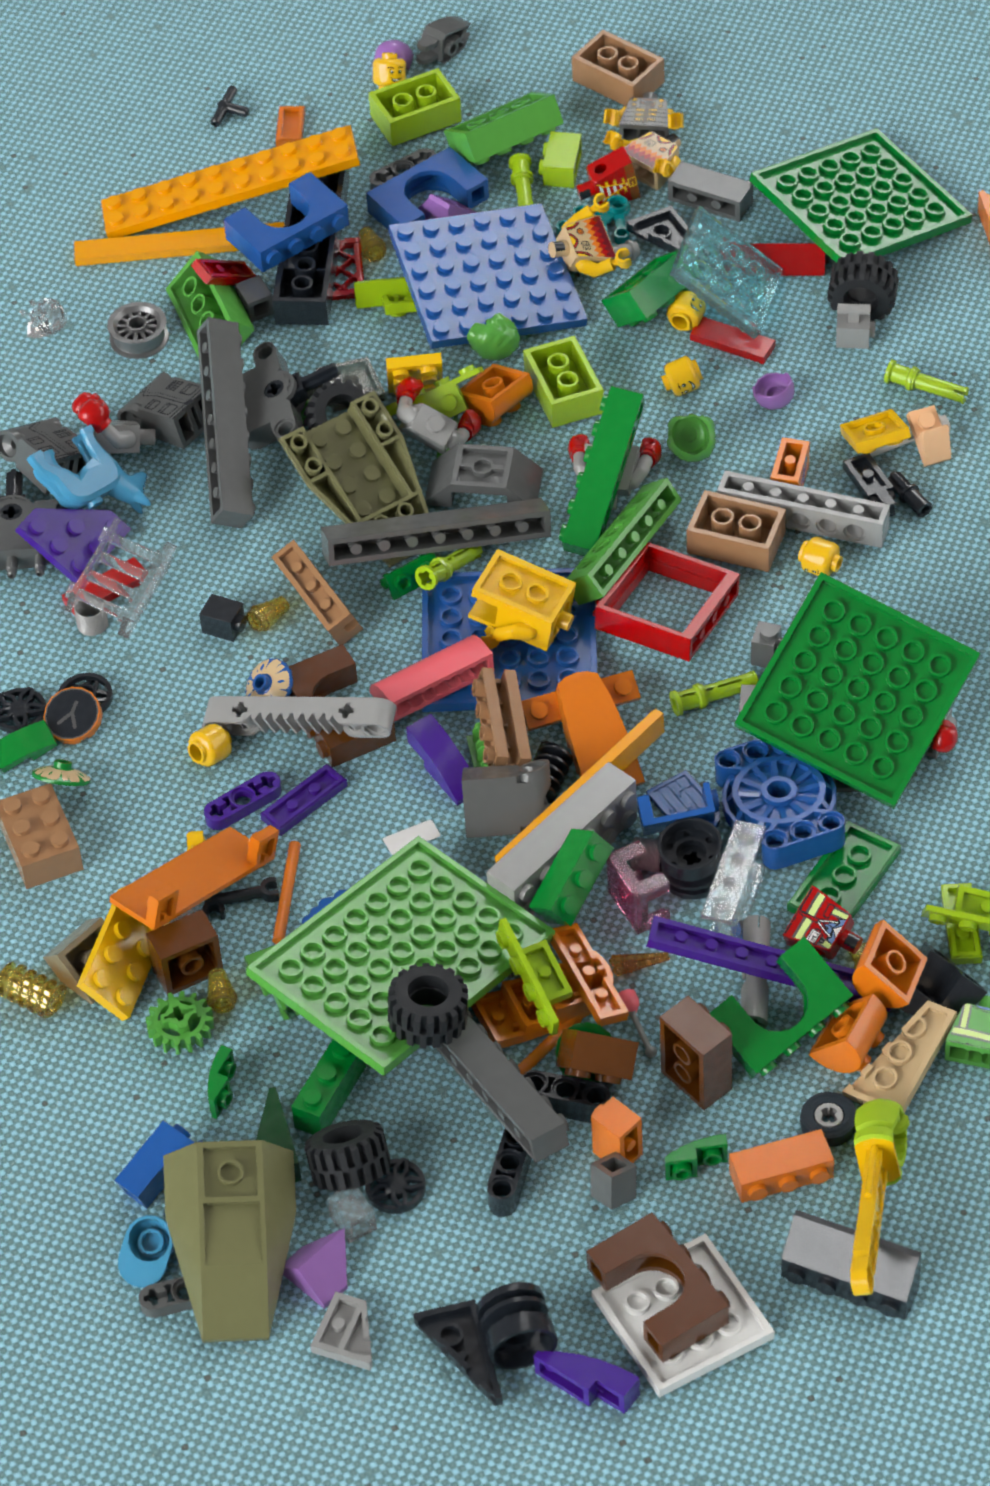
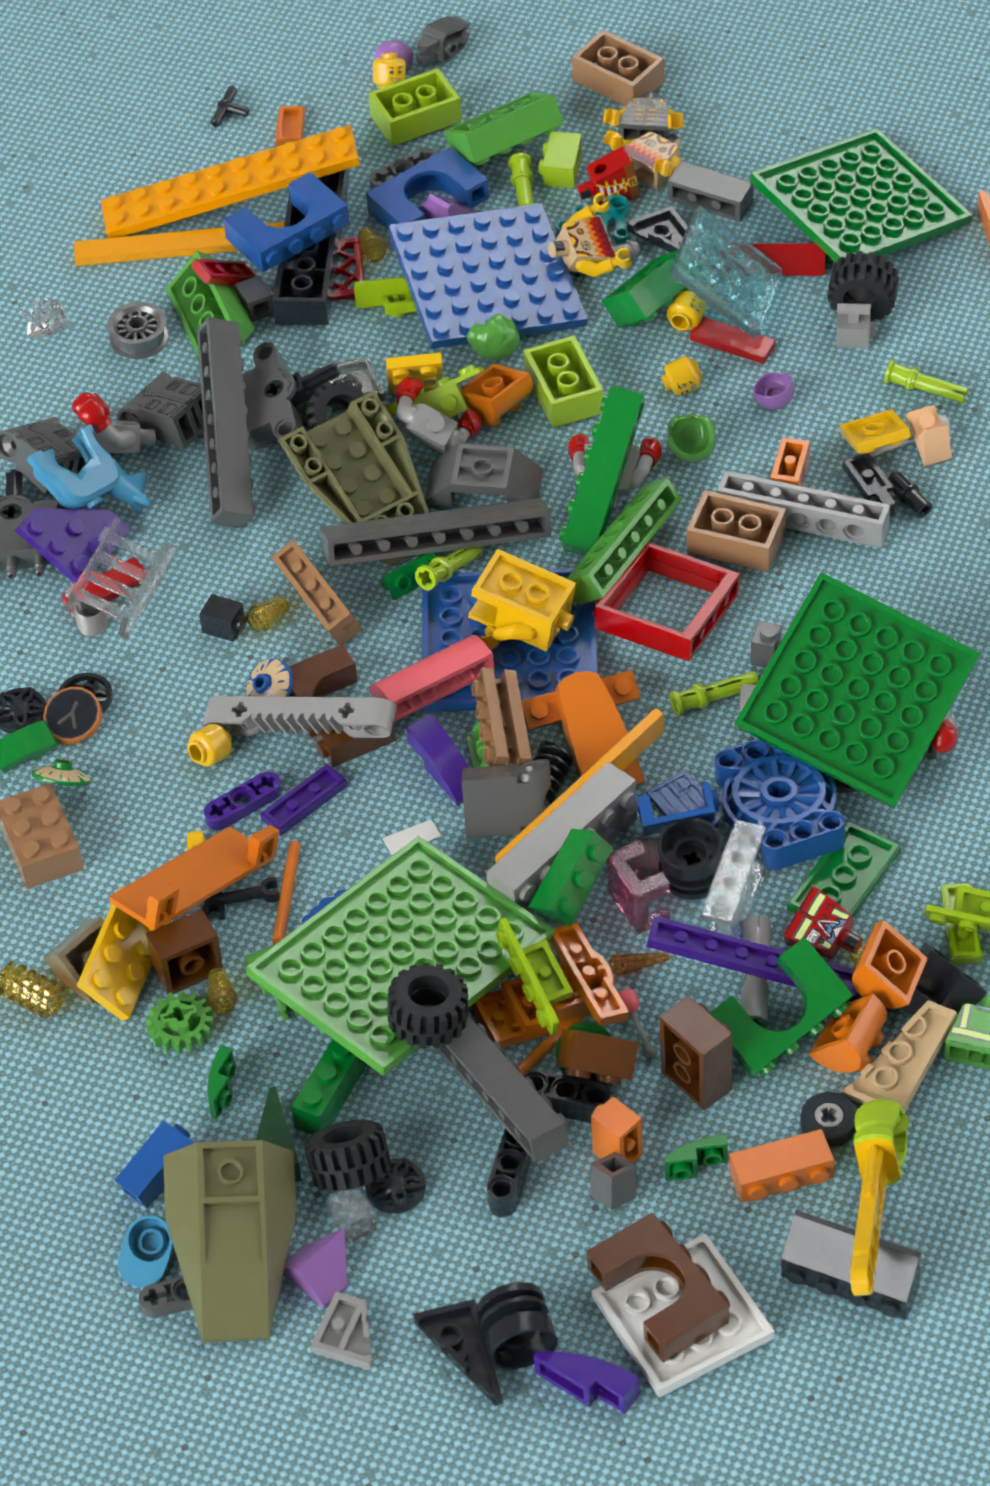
(820, 556): yellow head -> none

